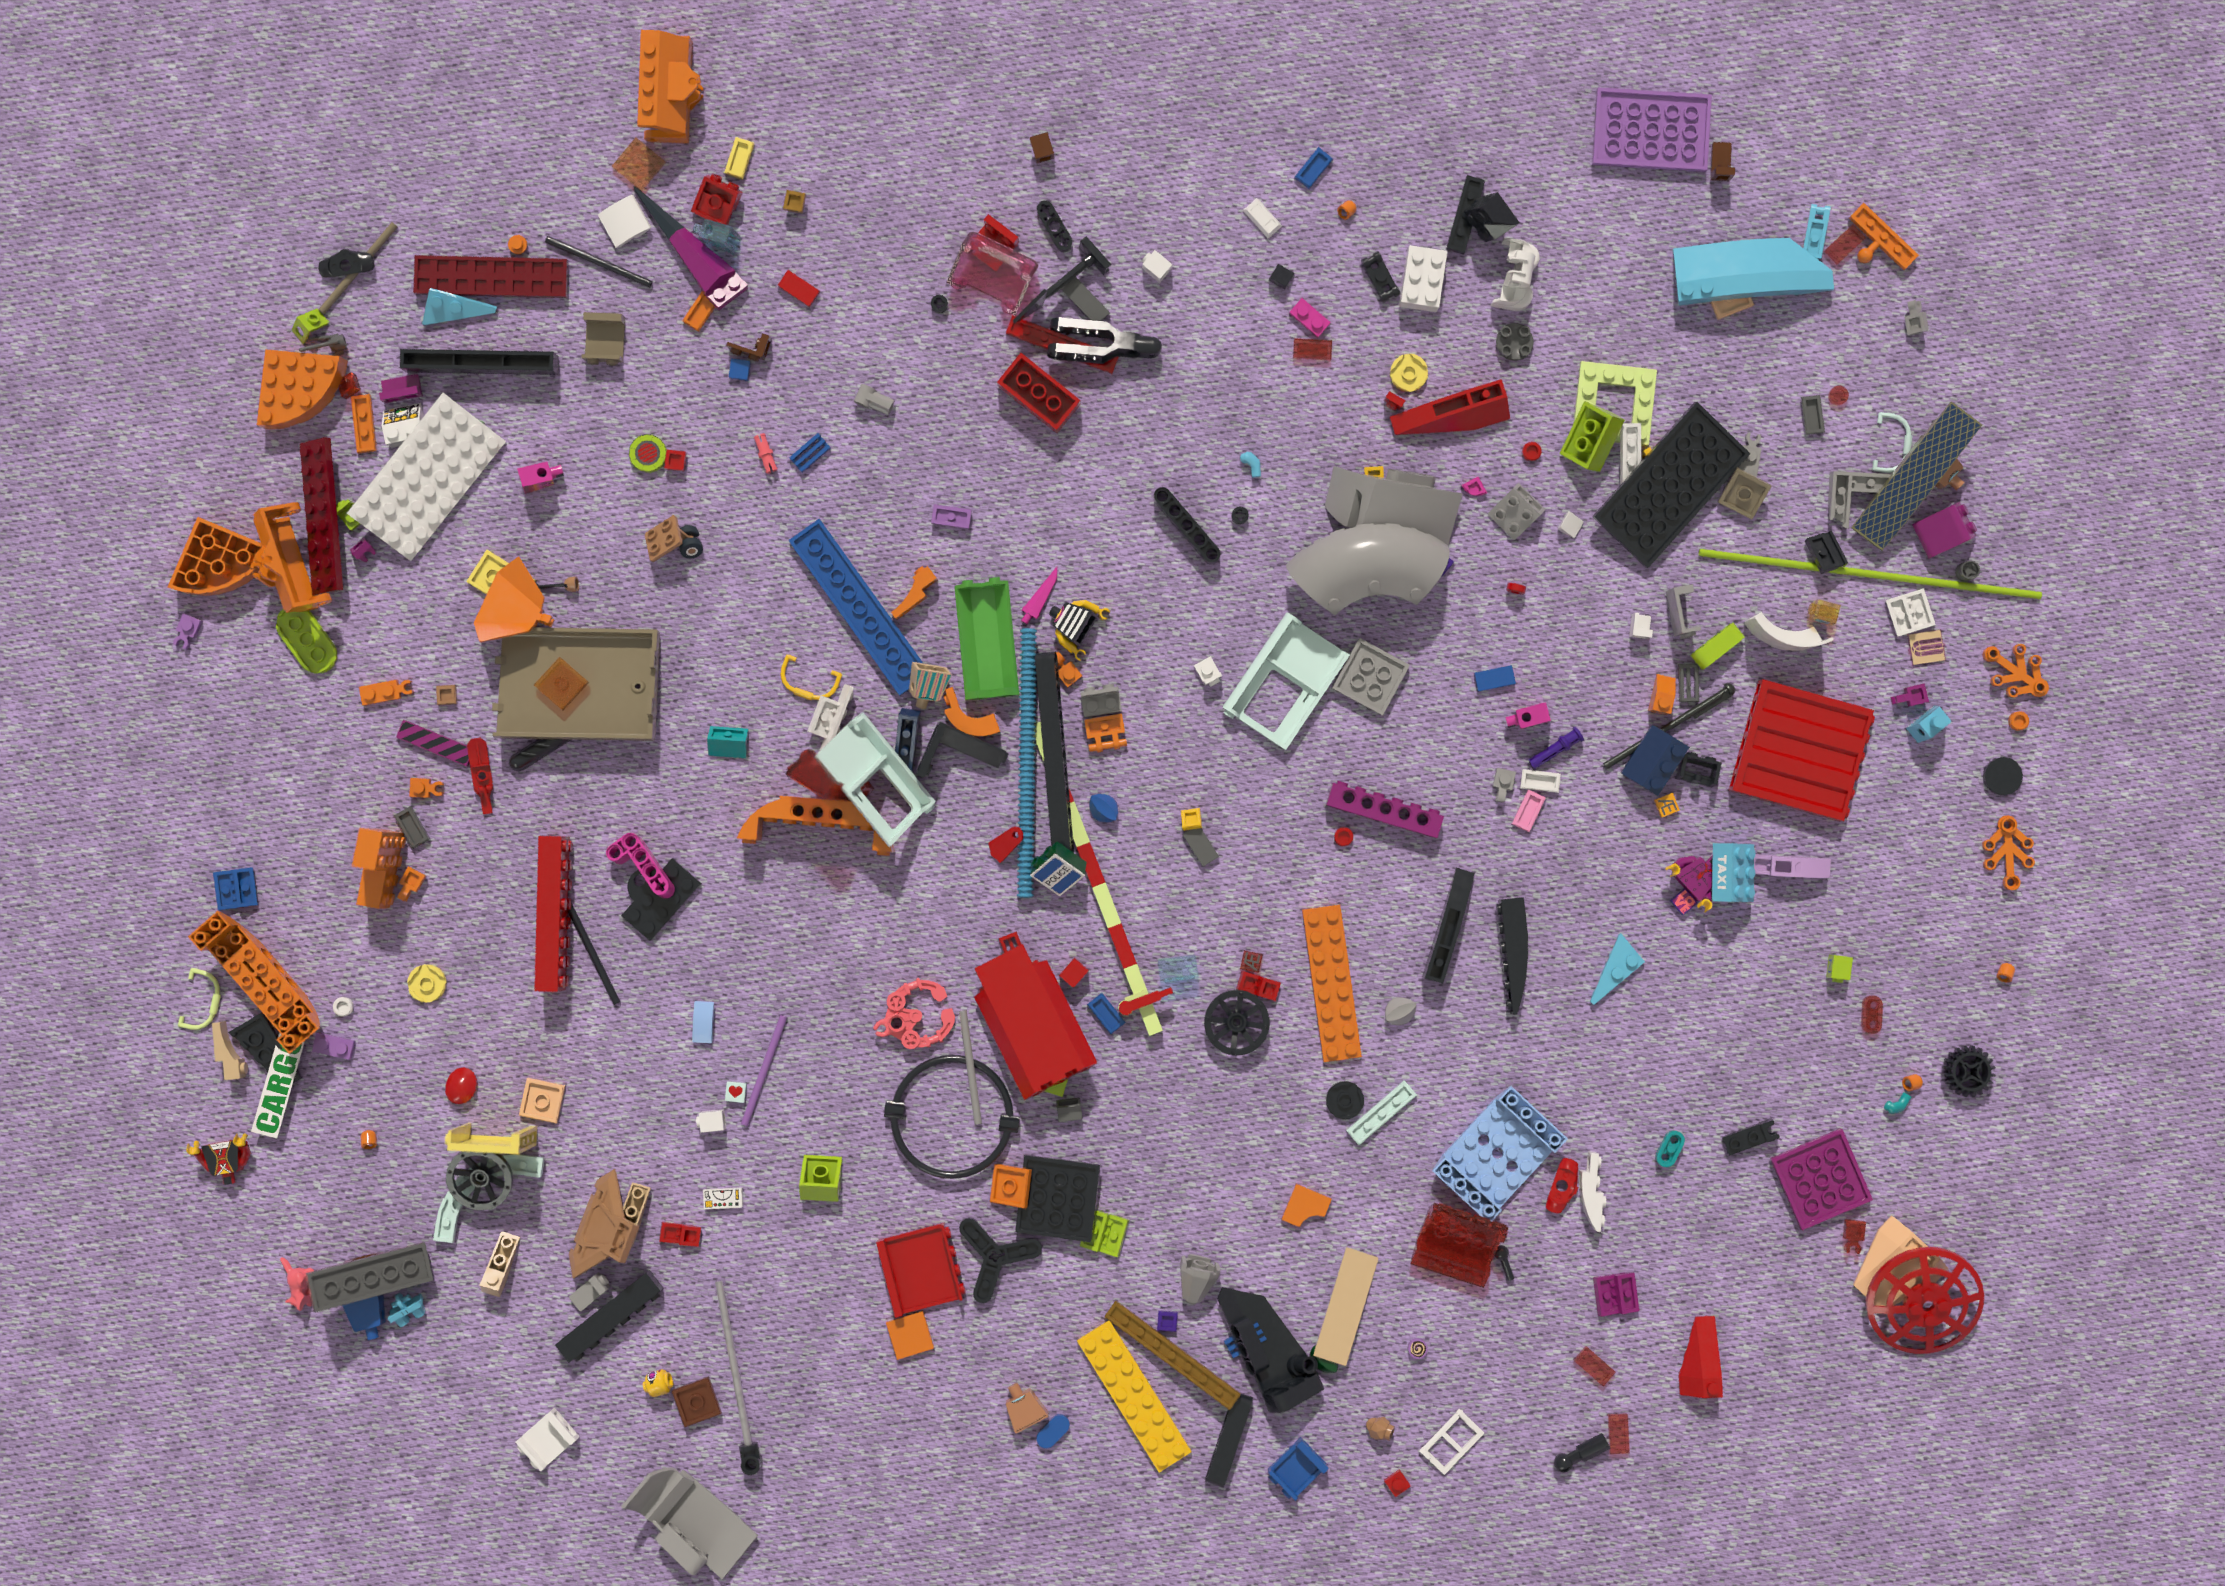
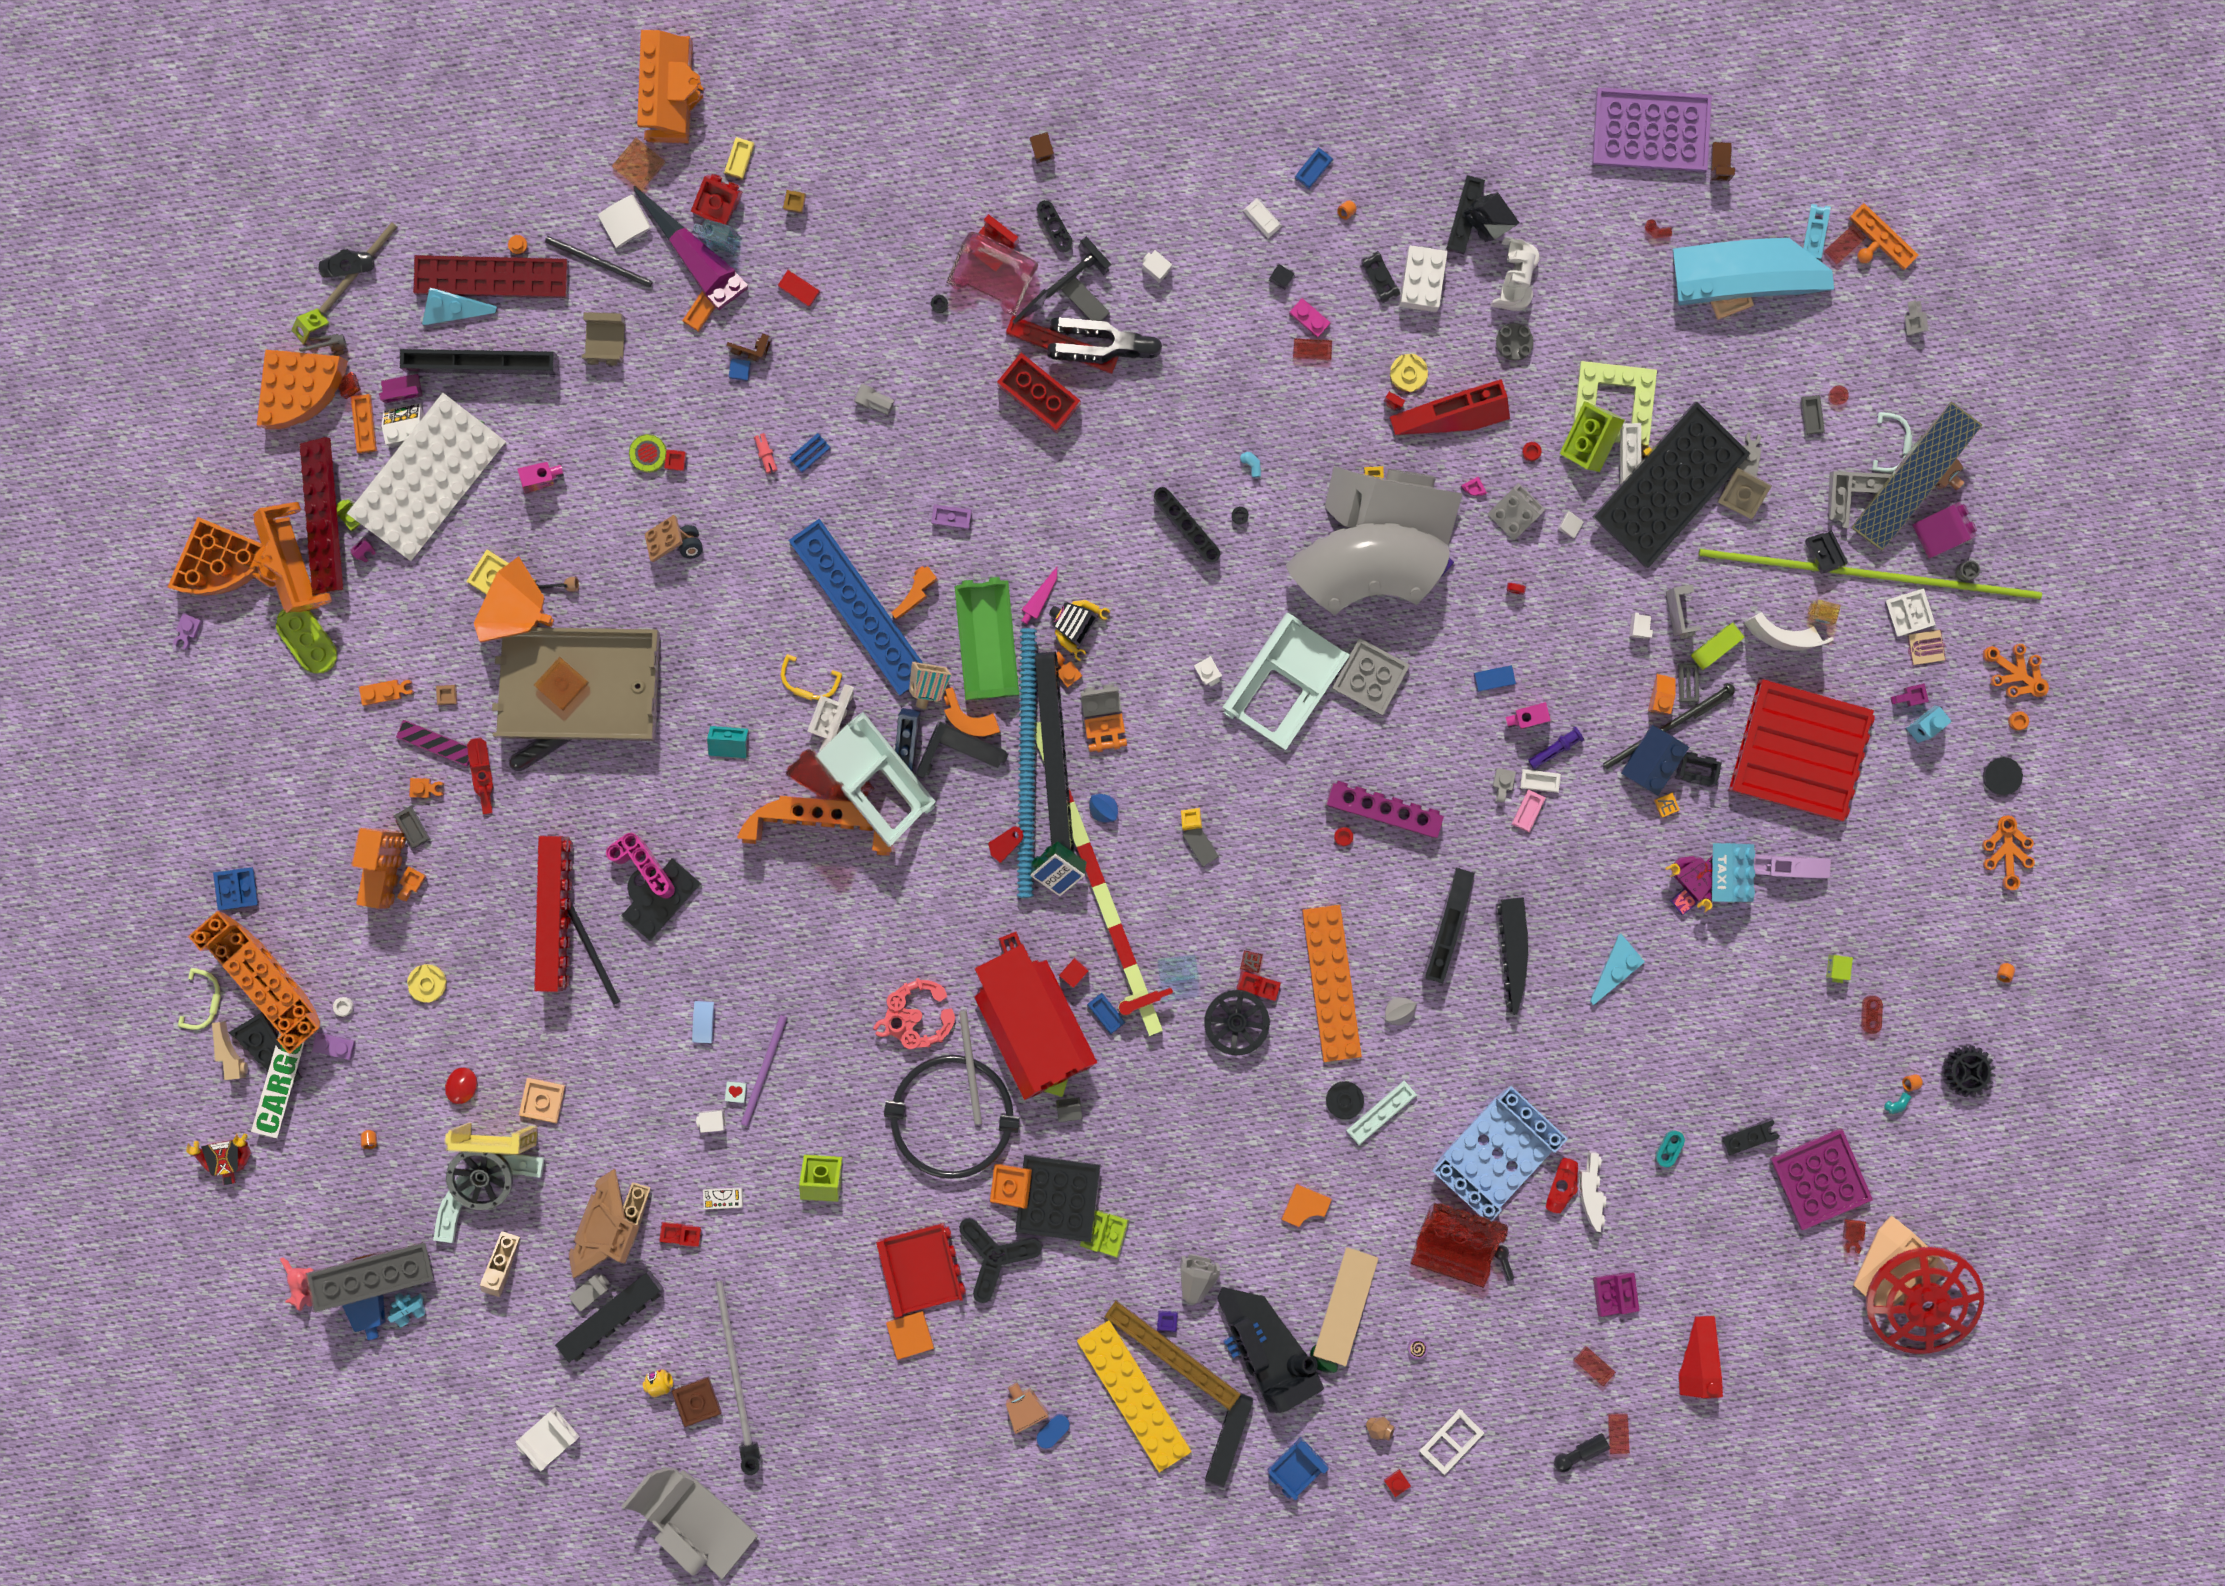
(1656, 232): none -> clear red arm

